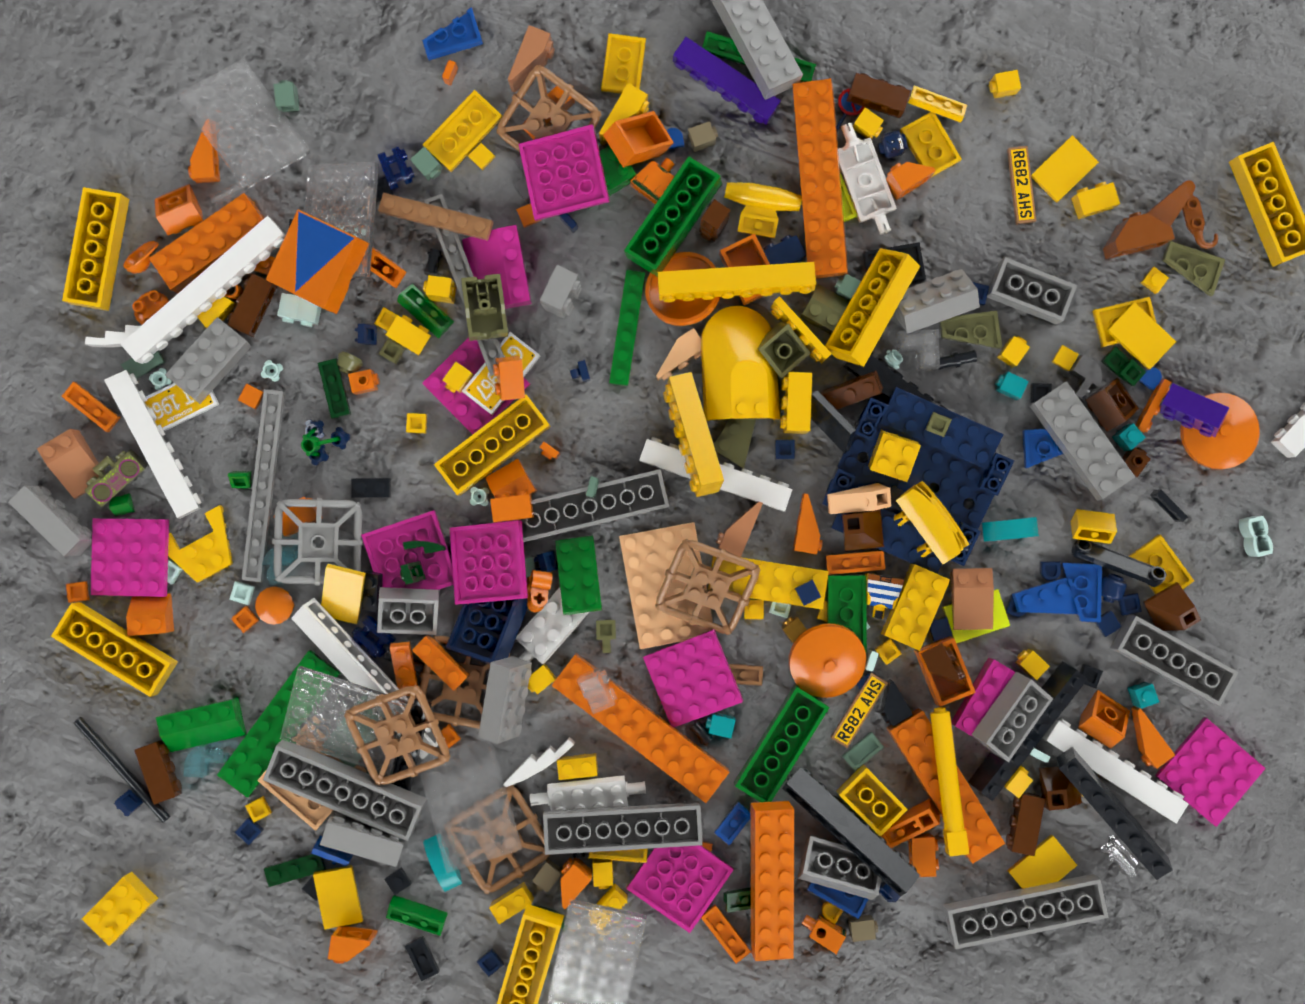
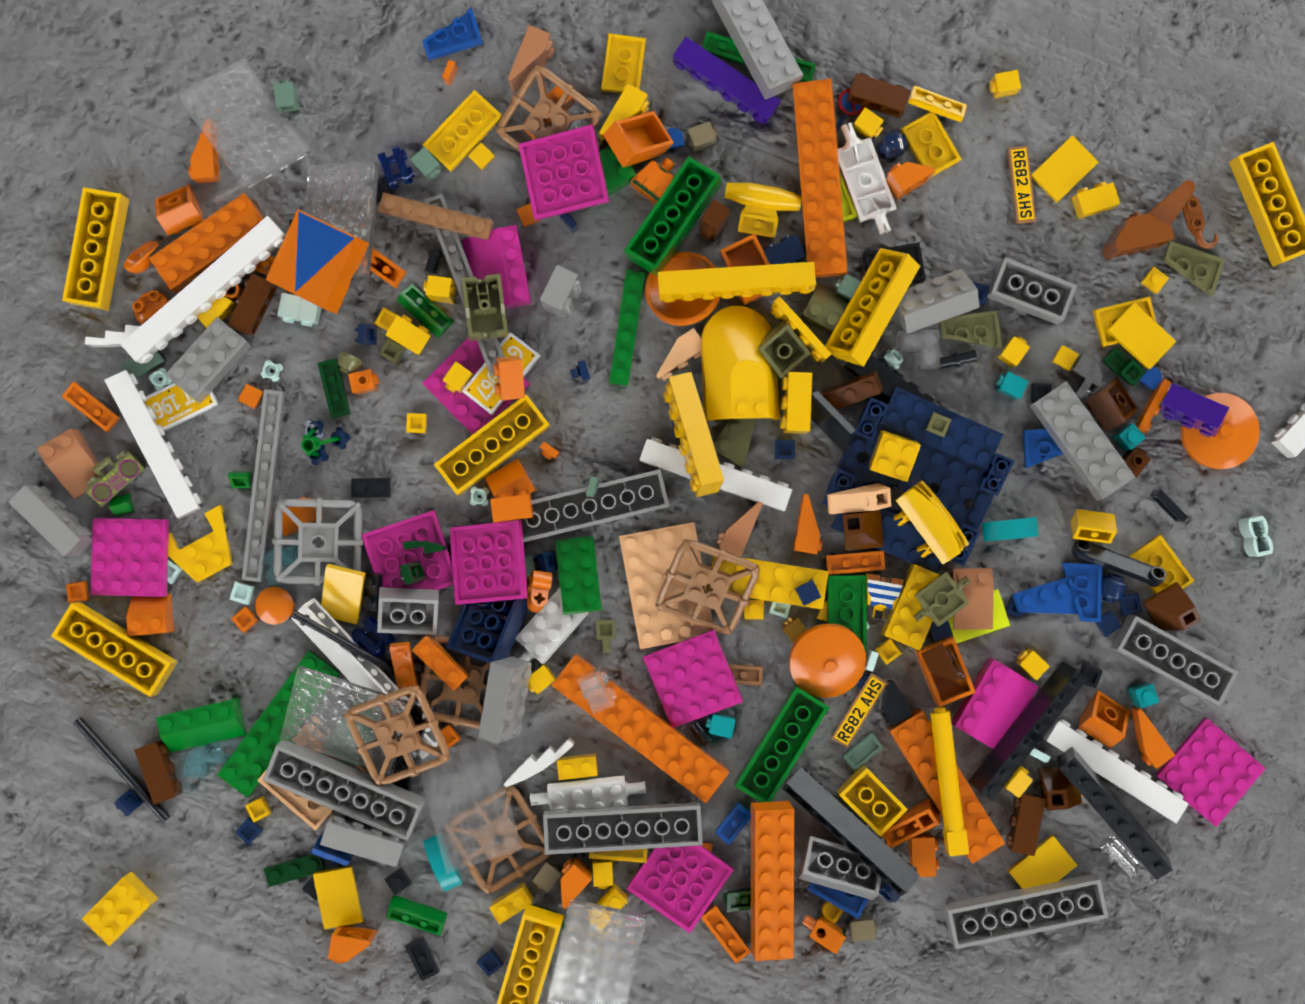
(305, 620): none -> black bar
(941, 598): none -> olive plate
(1012, 716): light grey brick -> none
(1050, 570): dark blue tile -> none

